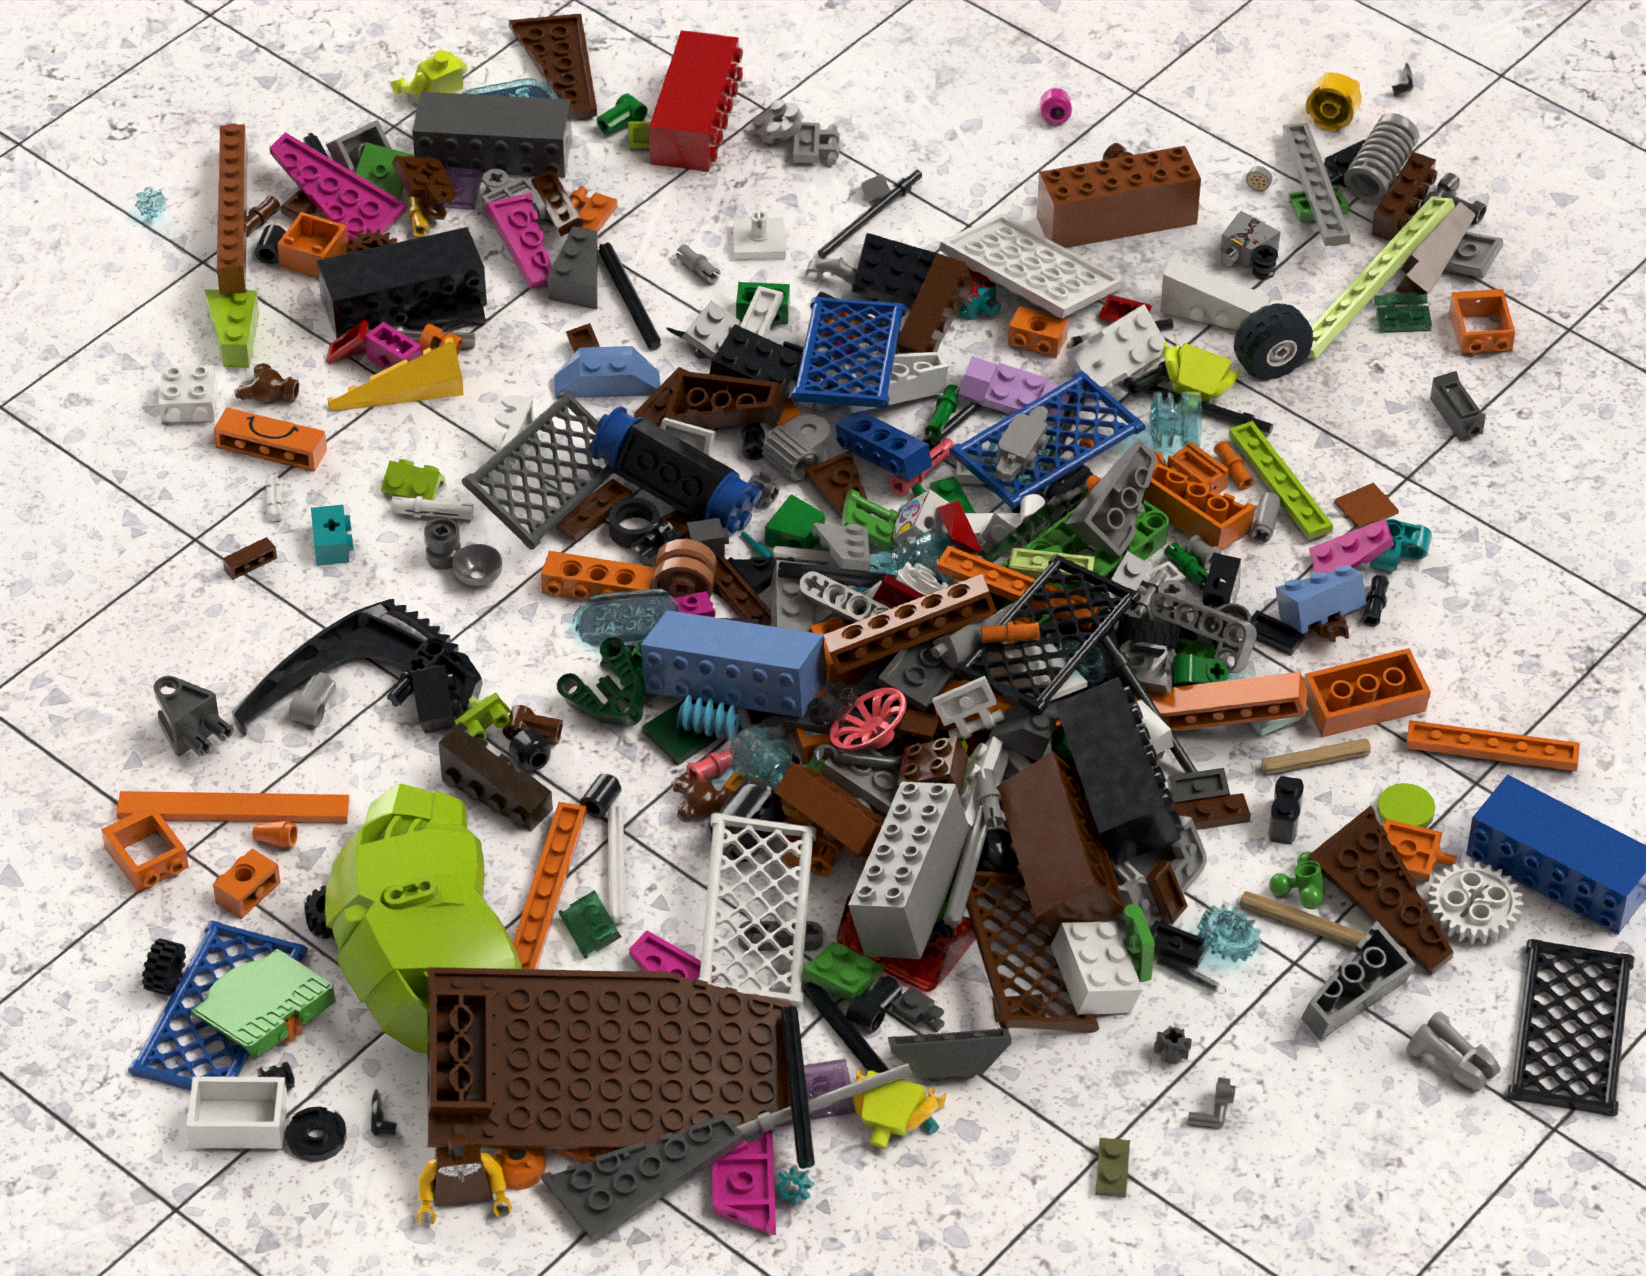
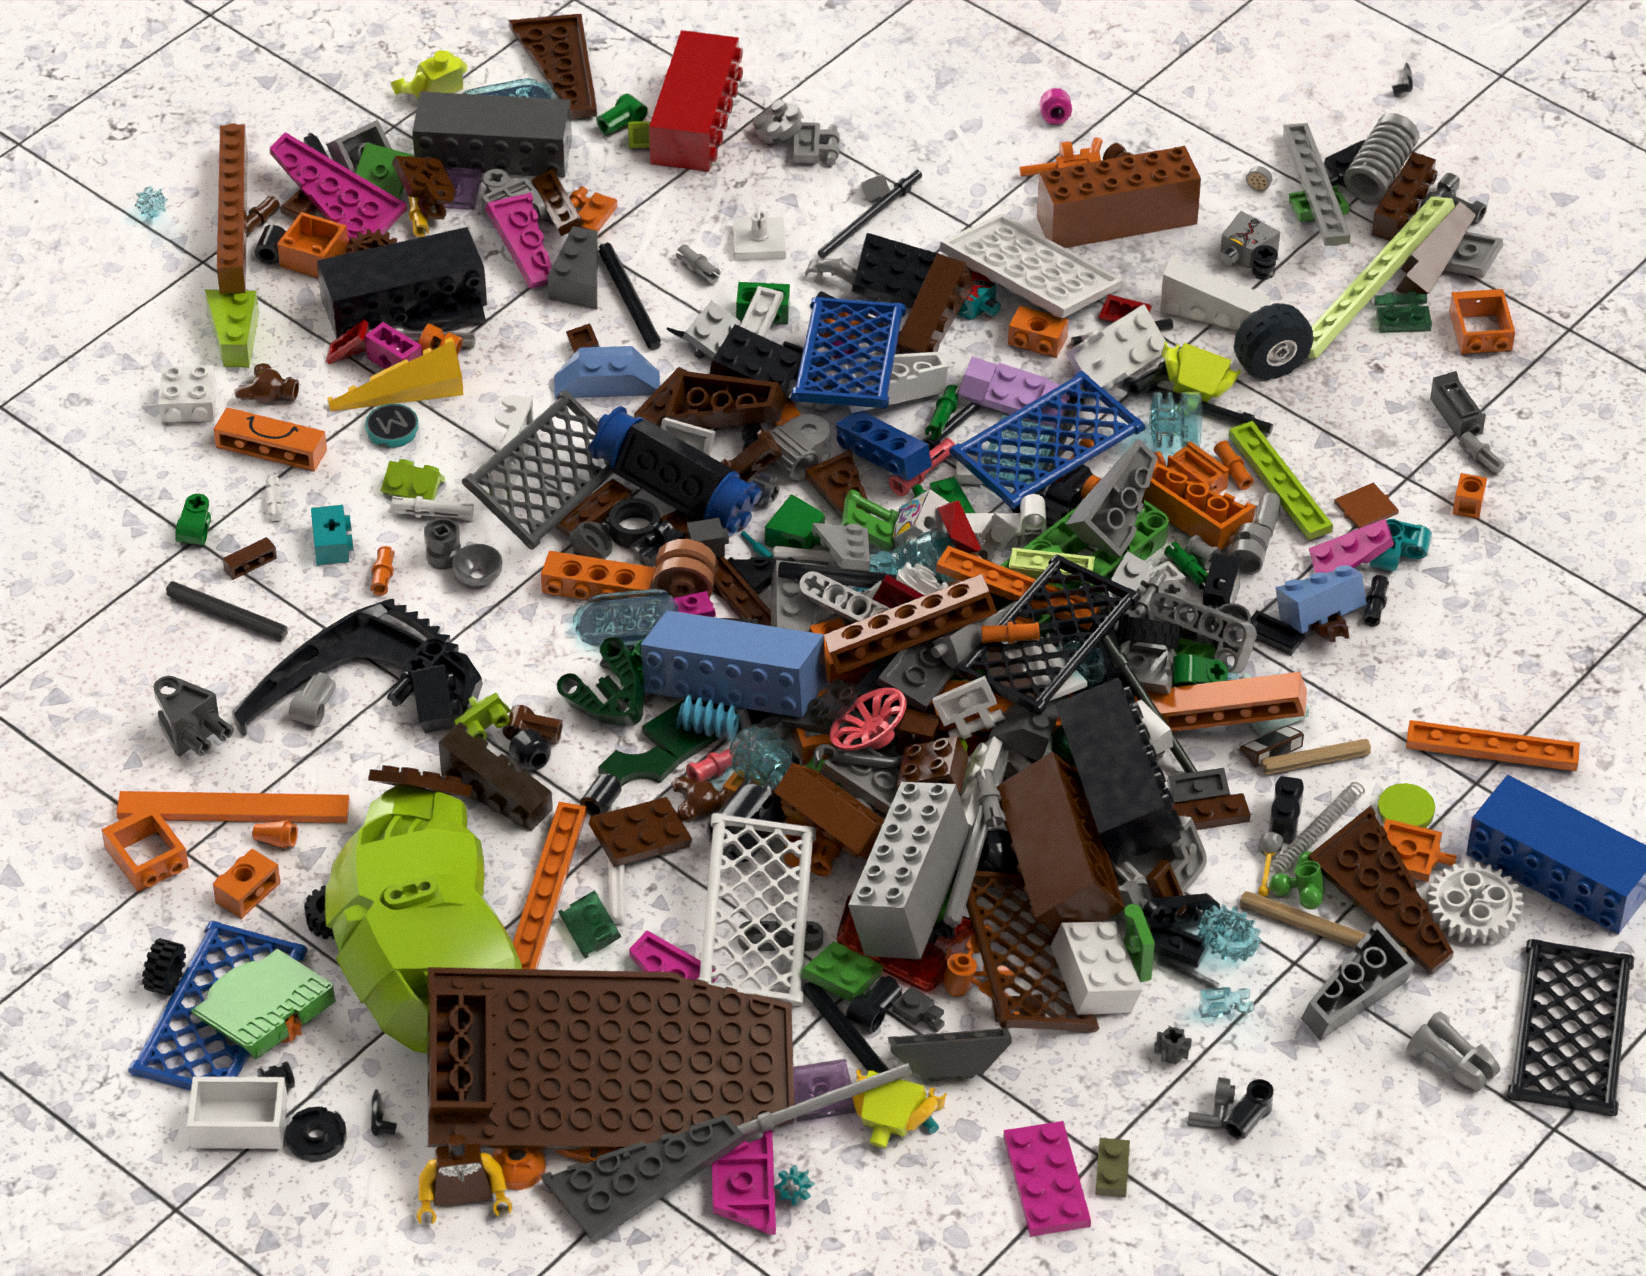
(194, 520): none -> green piece
(226, 610): none -> dark grey axle
(382, 570): none -> orange pin
(392, 425): none -> tile
(427, 781): none -> reddish brown plate
(591, 540): none -> dark grey piece
(640, 831): none -> reddish brown plate
(650, 765): none -> dark green tile
(756, 456): none -> reddish brown hinge
(797, 1087): black axle -> none
(962, 970): none -> orange plant
(1021, 443): light grey hinge -> none
(1034, 521): black piece -> none
(1046, 1178): none -> dark pink plate
(1066, 158): none -> orange piece
(1171, 905): none -> black beam
(1221, 1001): none -> clear light blue plate
(1249, 1109): none -> black piece
(1251, 546): none -> light grey wheel
(1270, 846): none -> hinge
(1273, 744): none -> slope
(1316, 821): none -> white piece
(1334, 101): yellow brick -> none
(1366, 692): orange brick -> none
(1469, 495): none -> orange brick
(1481, 452): none -> light grey axle

